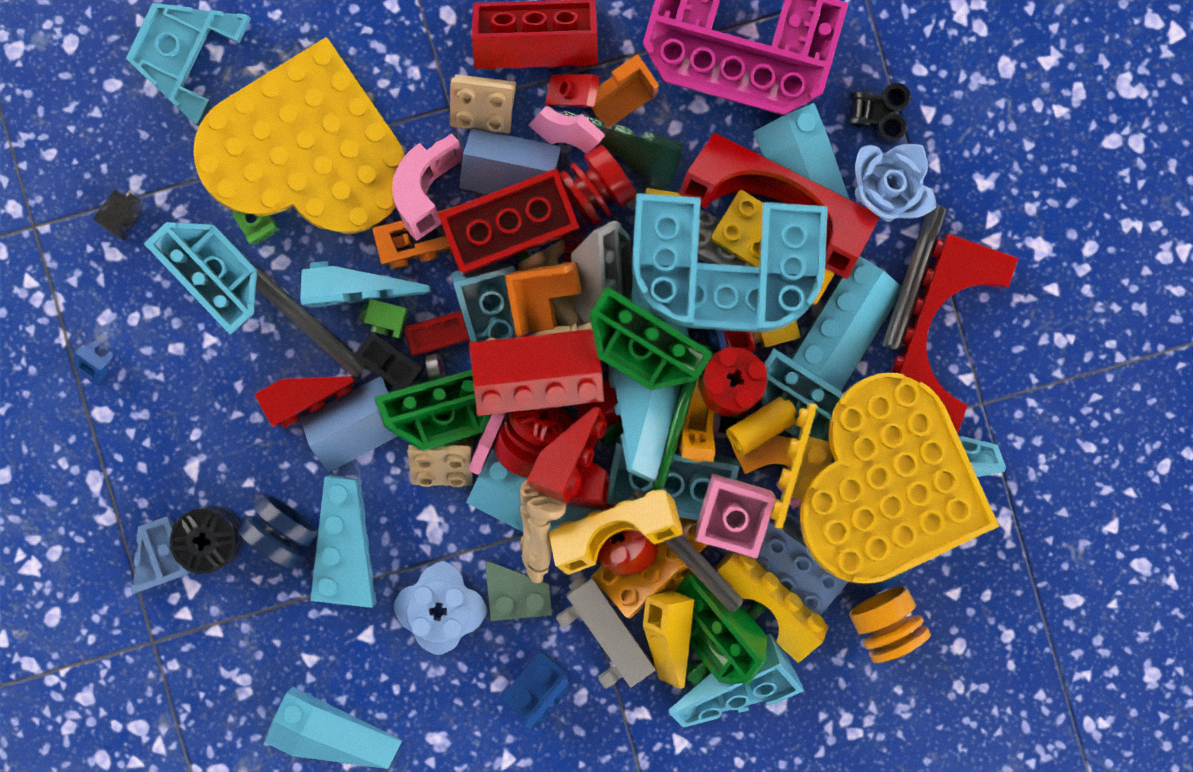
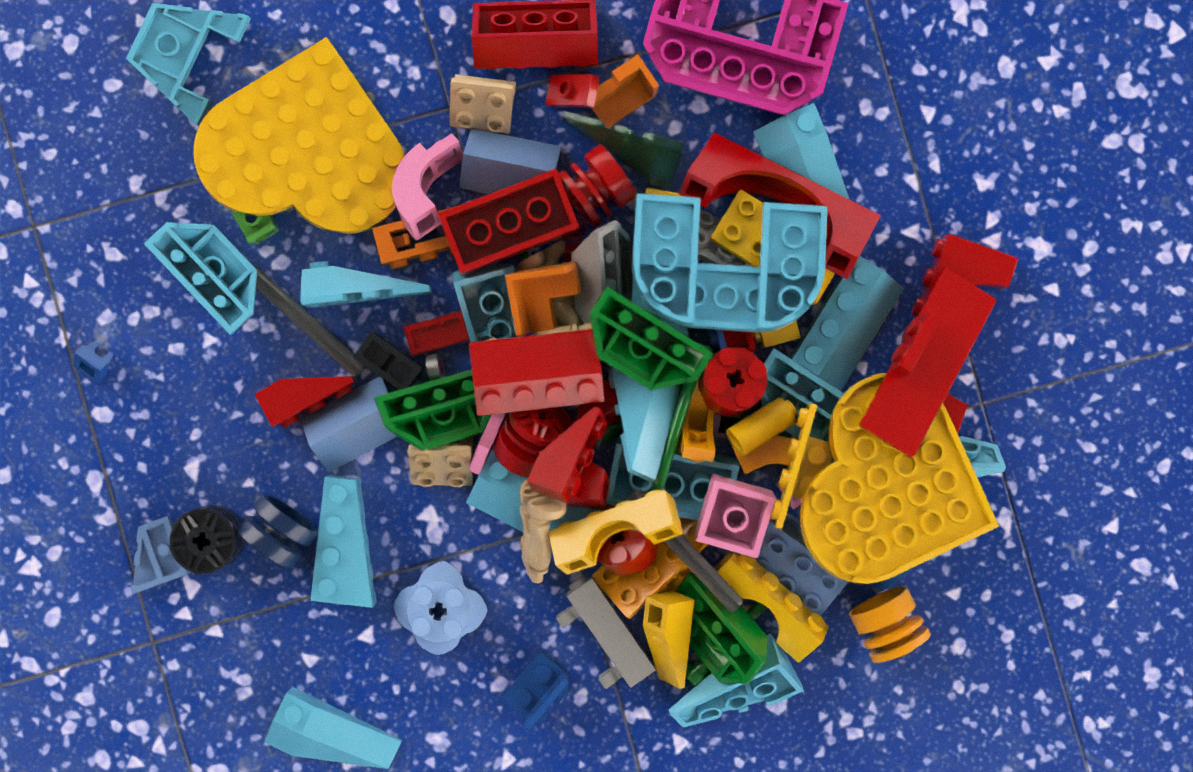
(119, 213): clear smoke brick -> none
(384, 317): bright green brick -> none
(515, 595): sand green wing -> none
(565, 129): bright pink tile -> none
(877, 111): black piece -> none
(902, 169): light blue brick -> none
(914, 278): dark grey axle -> none
(927, 362): none -> red bracket

